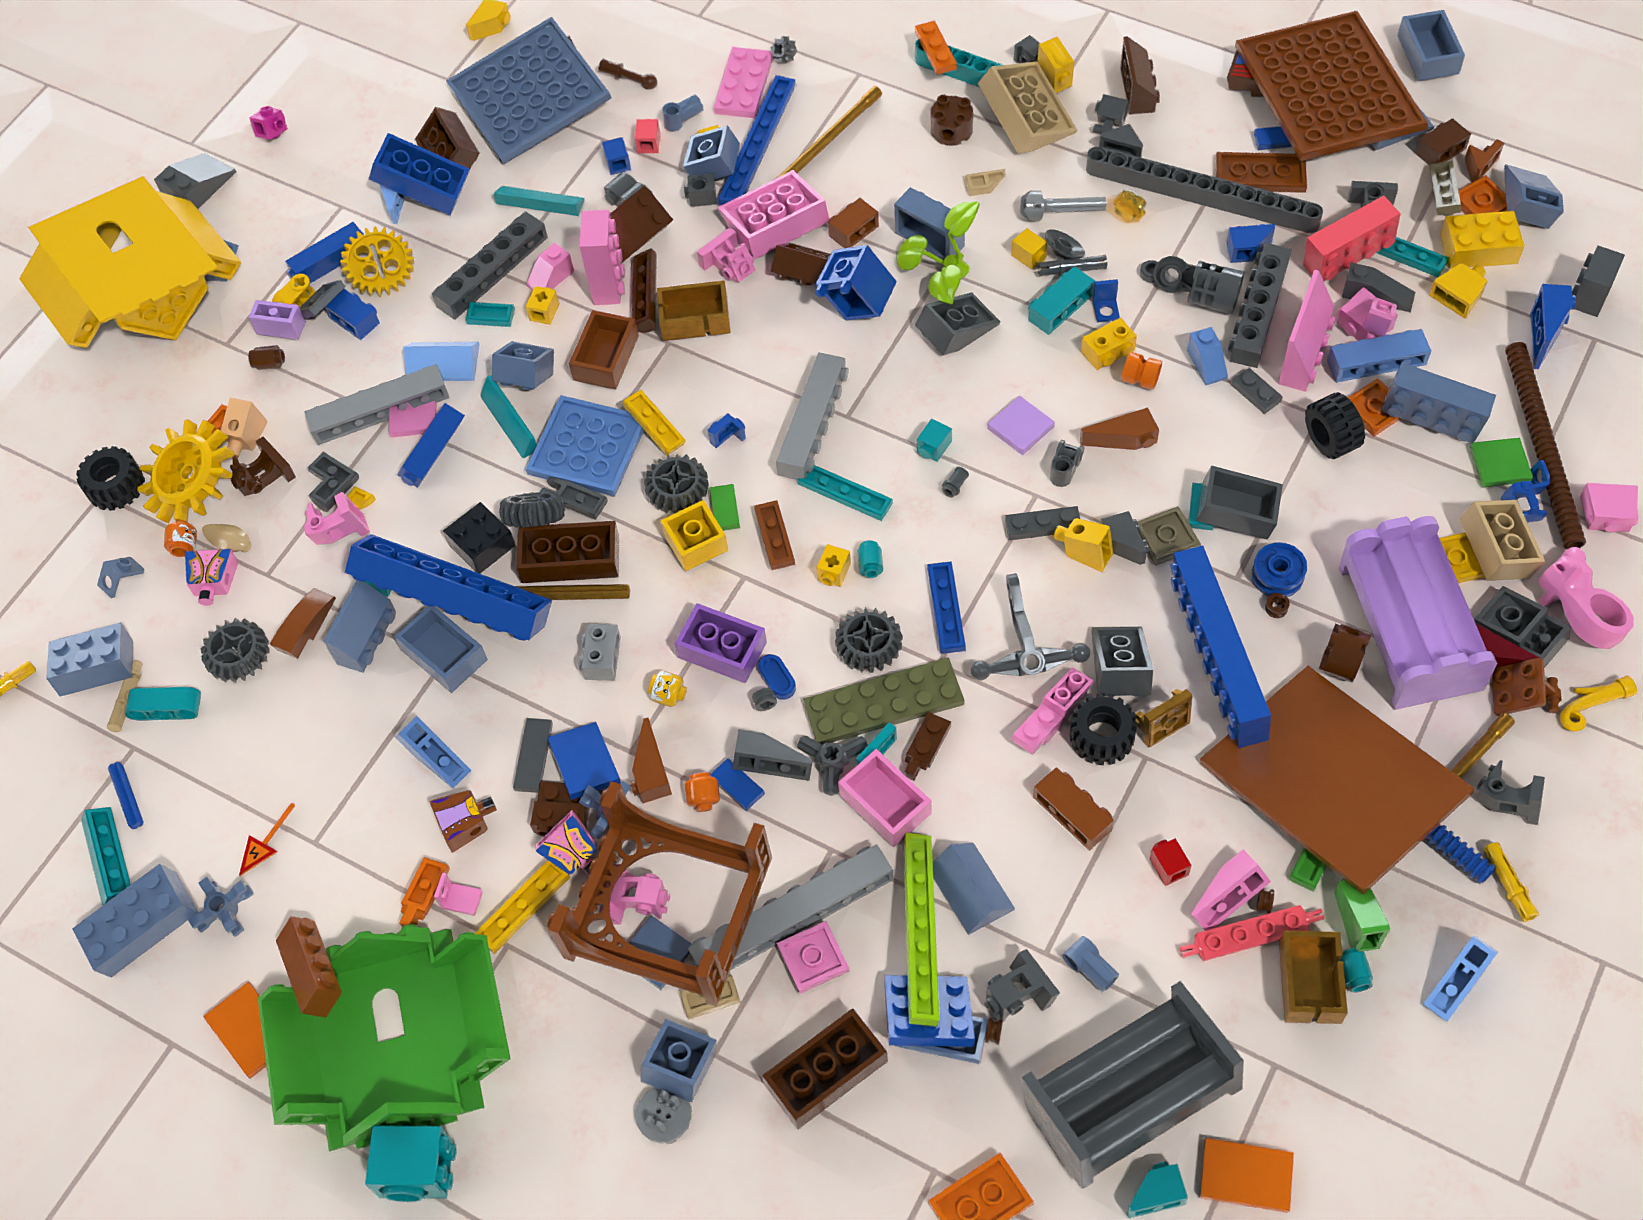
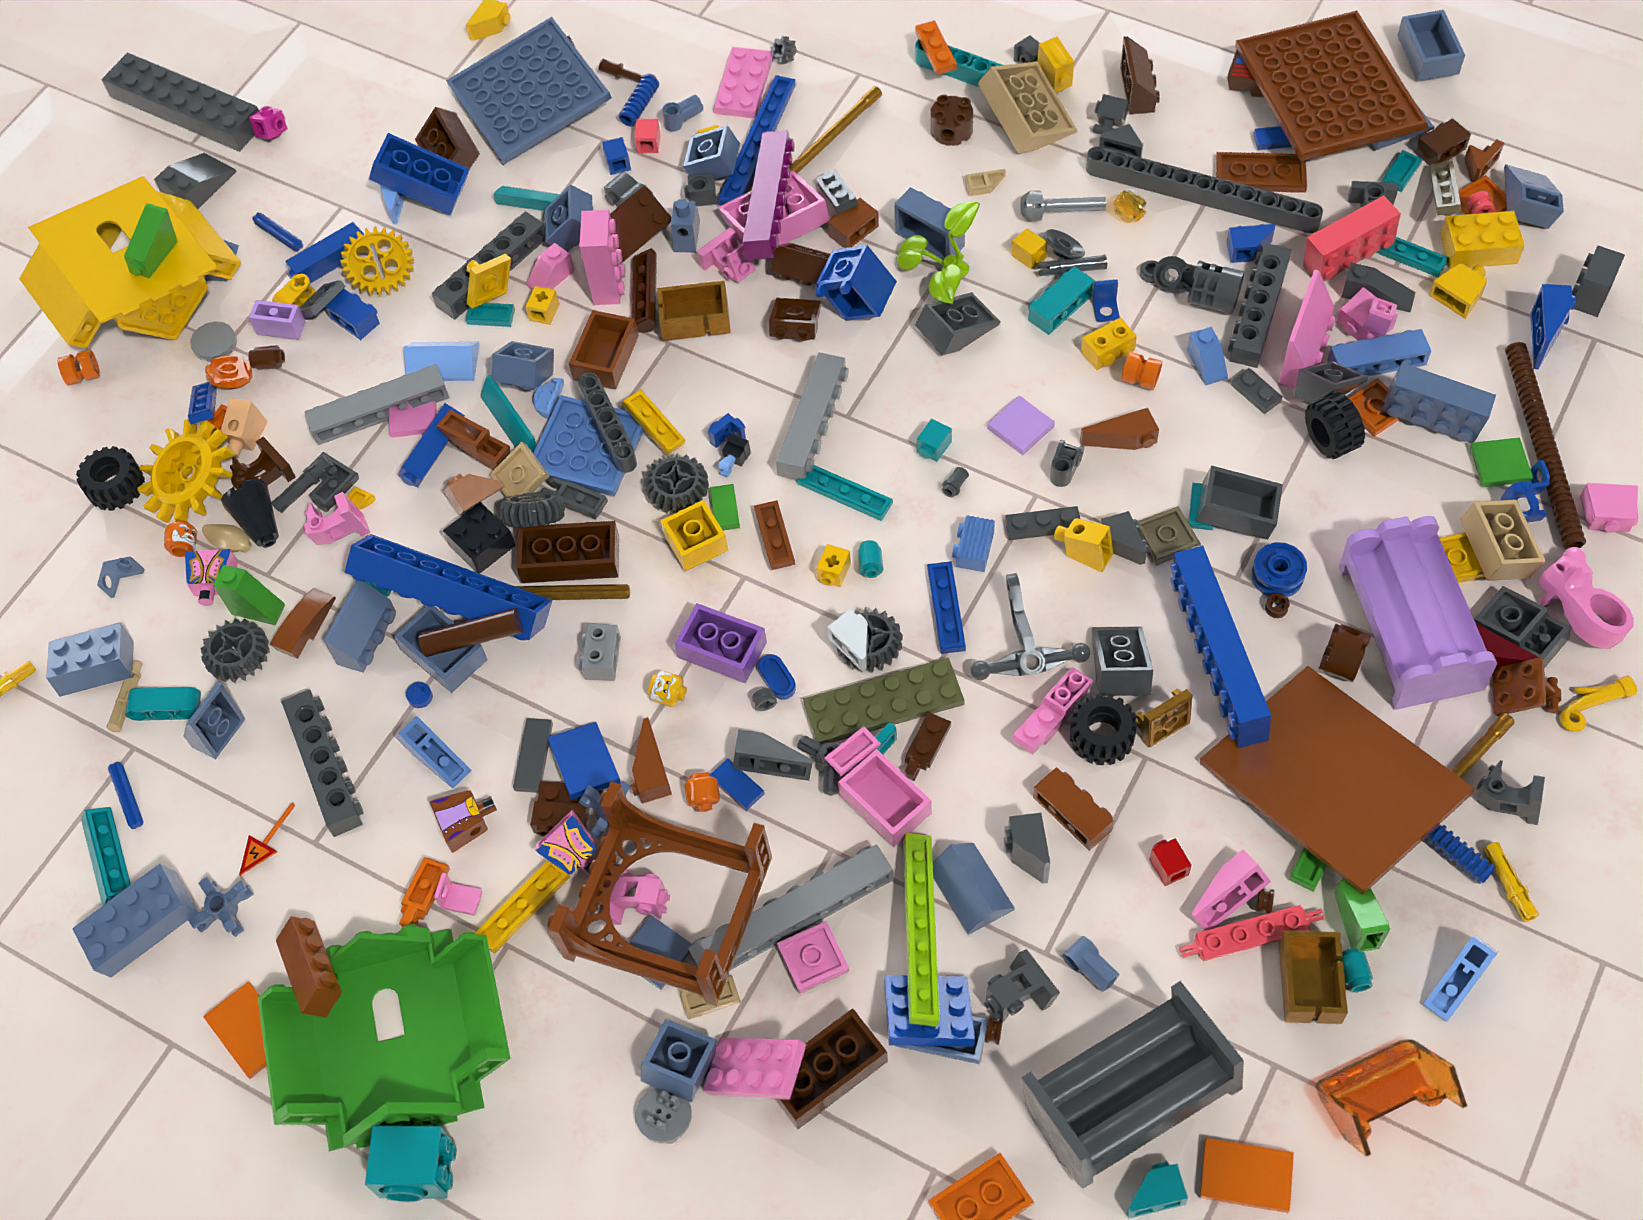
(71, 370): none -> orange wheel
(151, 241): none -> bright green slope
(181, 101): none -> dark grey brick
(202, 402): none -> blue tile
(213, 340): none -> light grey tile
(214, 723): none -> sand blue slope
(228, 372): none -> orange tile
(247, 596): none -> bright green slope
(253, 511): none -> black cone
(277, 231): none -> blue axle
(306, 480): none -> dark grey pin
(337, 818): none -> dark grey brick
(419, 695): none -> blue tile
(470, 490): none -> nougat slope
(470, 632): none -> reddish brown brick
(473, 439): none -> dark orange slope
(487, 280): none -> yellow tile
(520, 472): none -> tan tile
(546, 397): none -> light blue tile
(564, 217): none -> sand blue brick
(607, 422): none -> dark grey beam
(639, 100): none -> blue piece
(685, 216): none -> sand blue torso
(734, 452): none -> black piece
(755, 1067): none -> bright pink plate
(768, 195): none -> brick
(794, 319): none -> reddish brown plate
(836, 191): none -> plate
(850, 636): none -> white slope
(852, 751): none -> bright pink tile
(974, 543): none -> medium blue brick
(1028, 845): none -> dark grey slope
(1326, 378): none -> dark grey slope
(1385, 1083): none -> clear orange windscreen
(1403, 169): none -> teal tile
(1480, 203): none -> coral wheel

